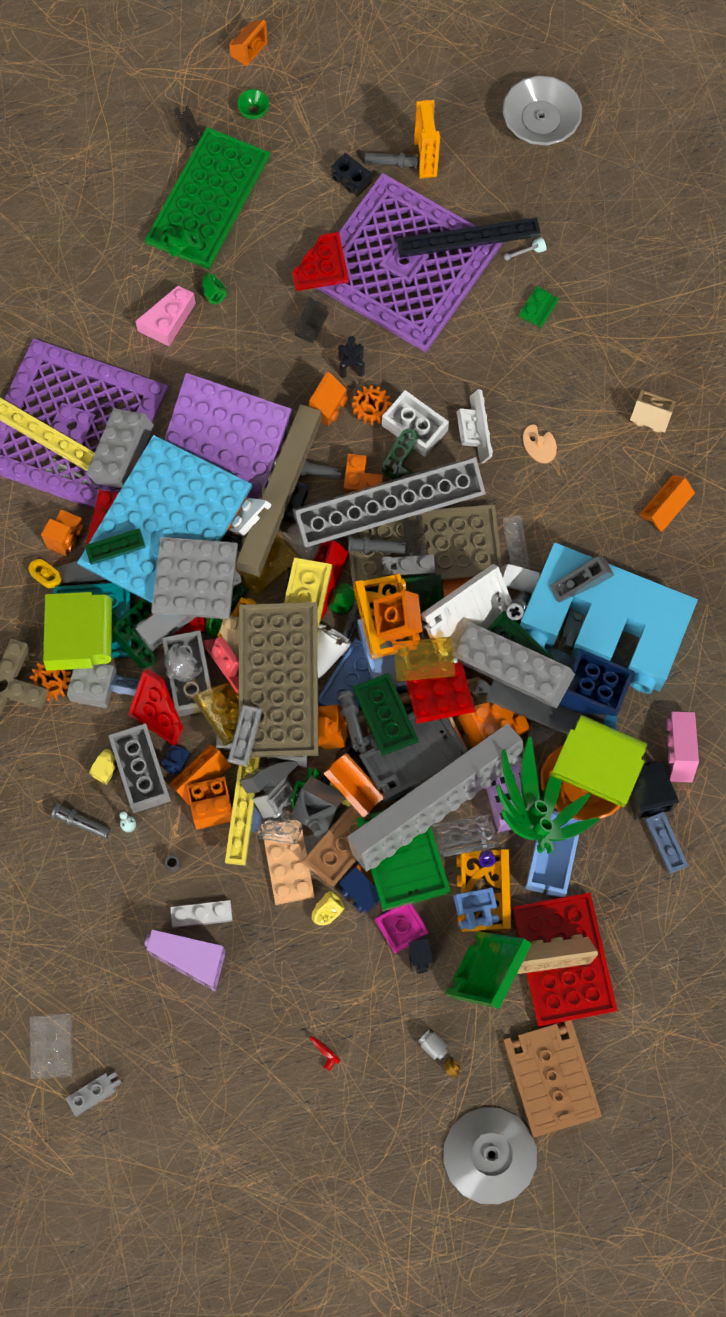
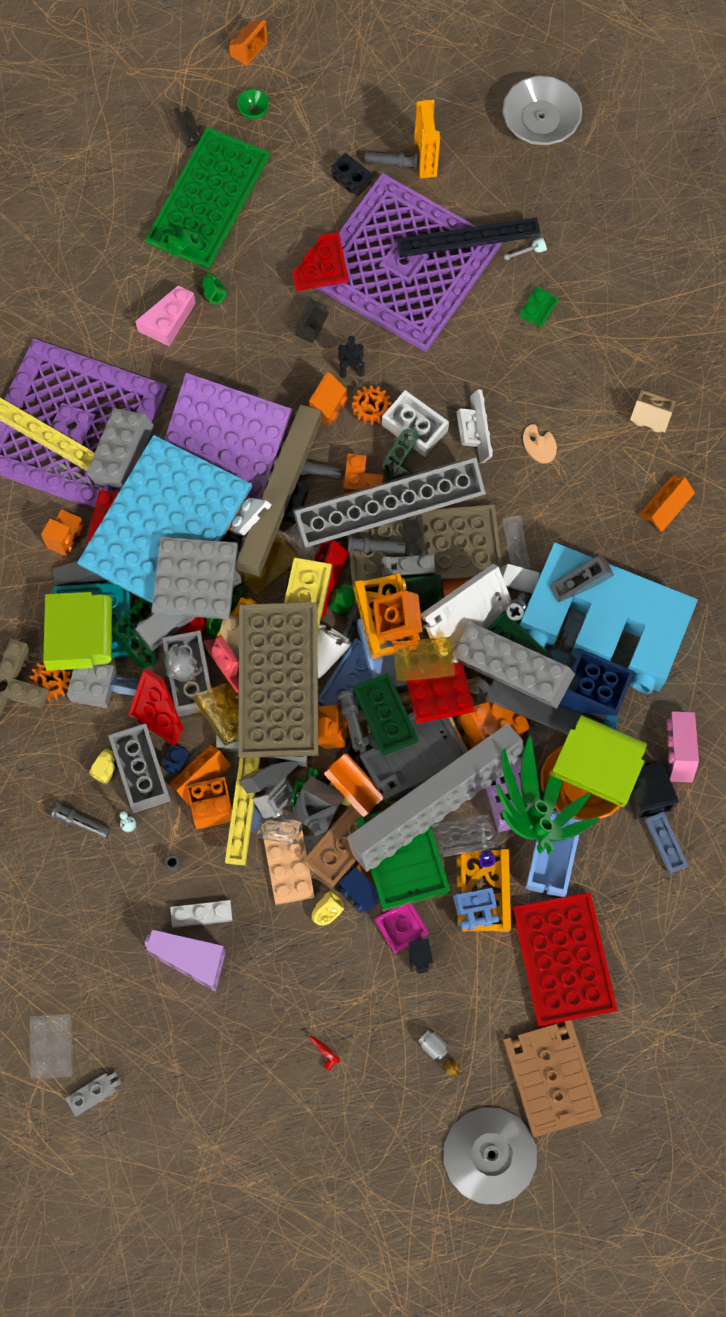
(47, 576): yellow plate -> none
(115, 546): dark green plate -> none
(245, 735): light grey tile -> none
(488, 969): green door -> none
(558, 954): tan slope -> none

